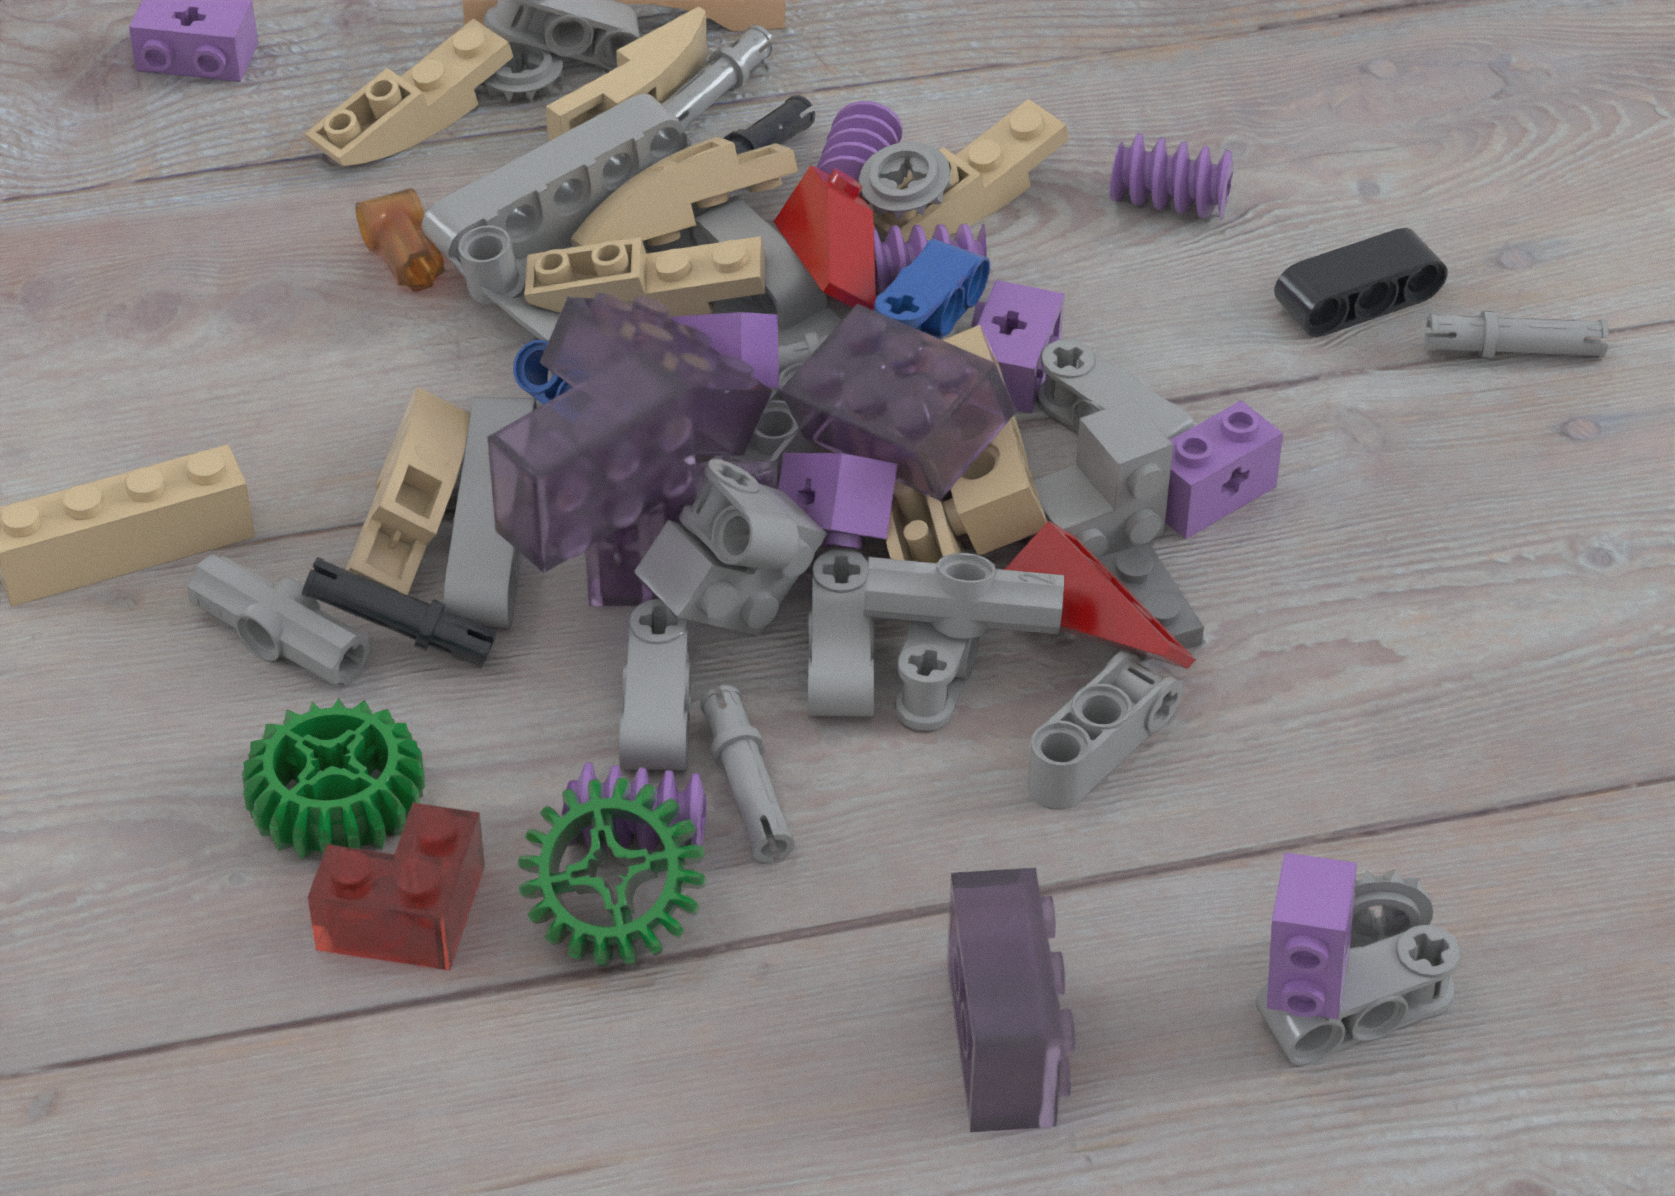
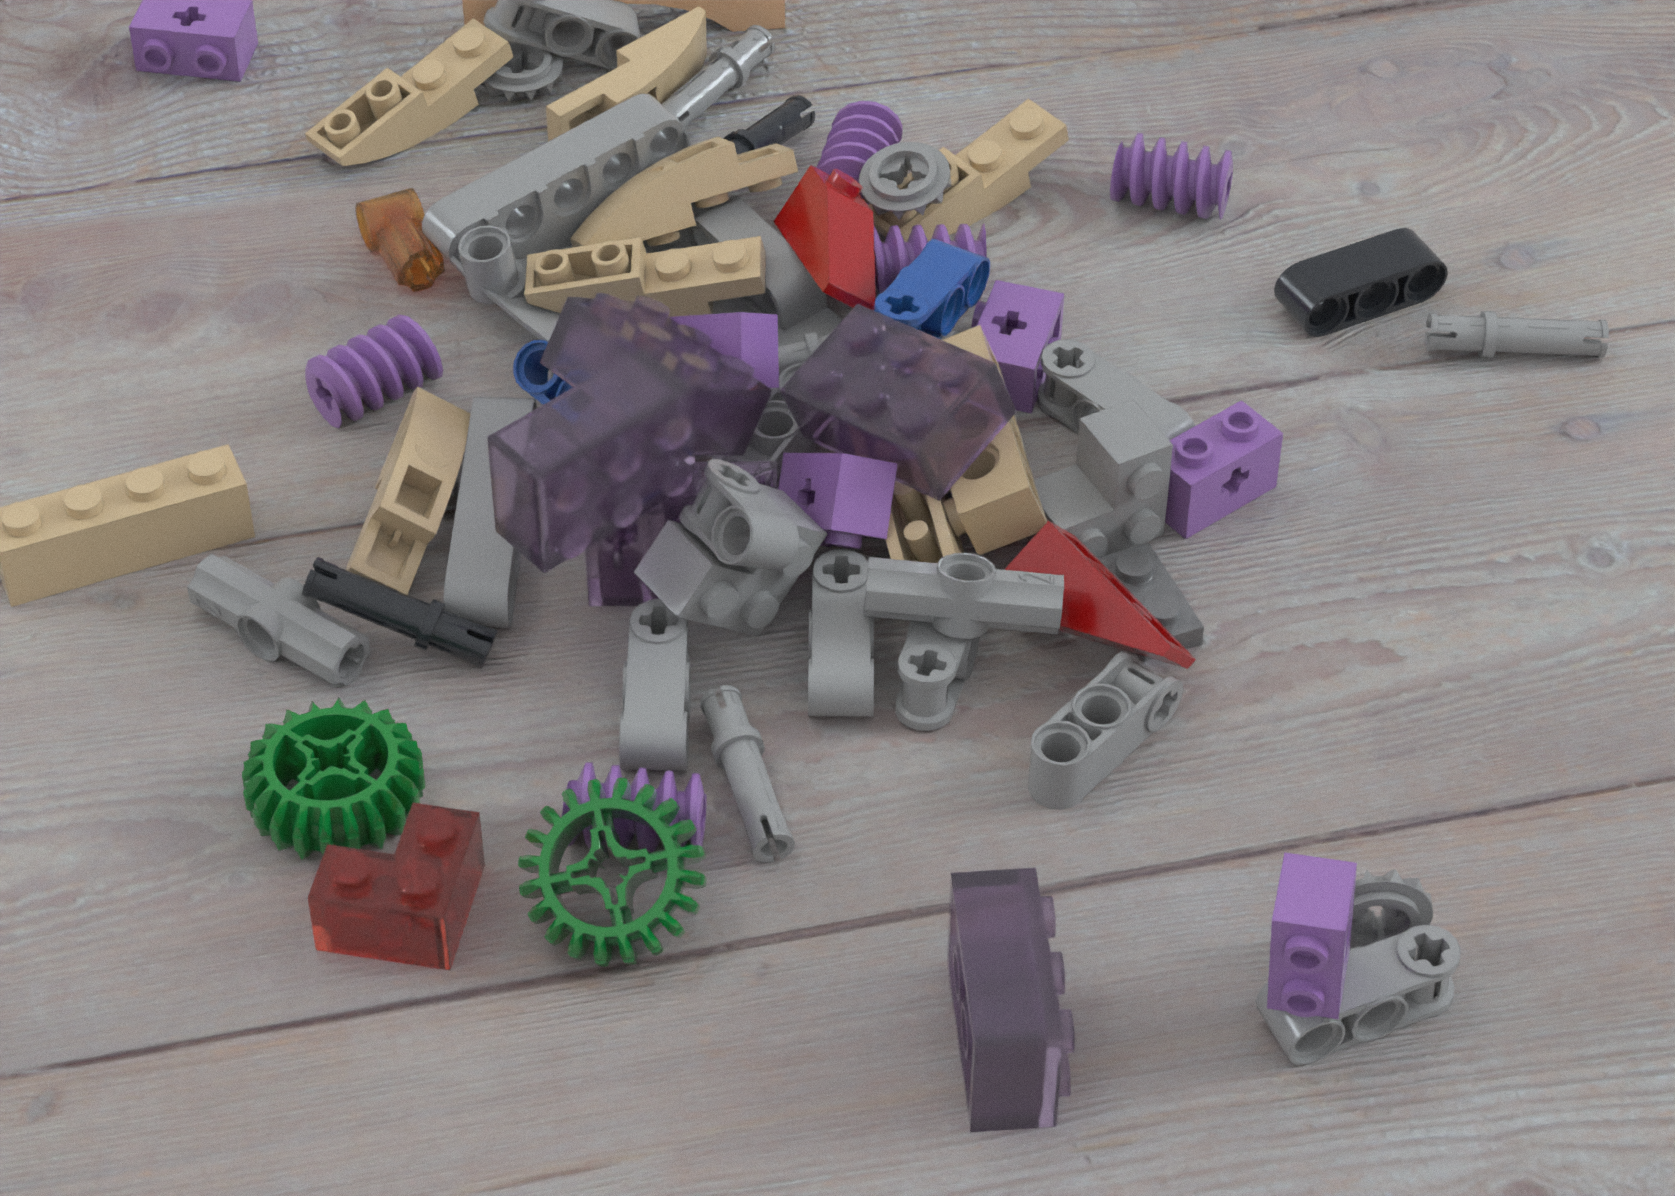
(370, 366): none -> medium lavender piece

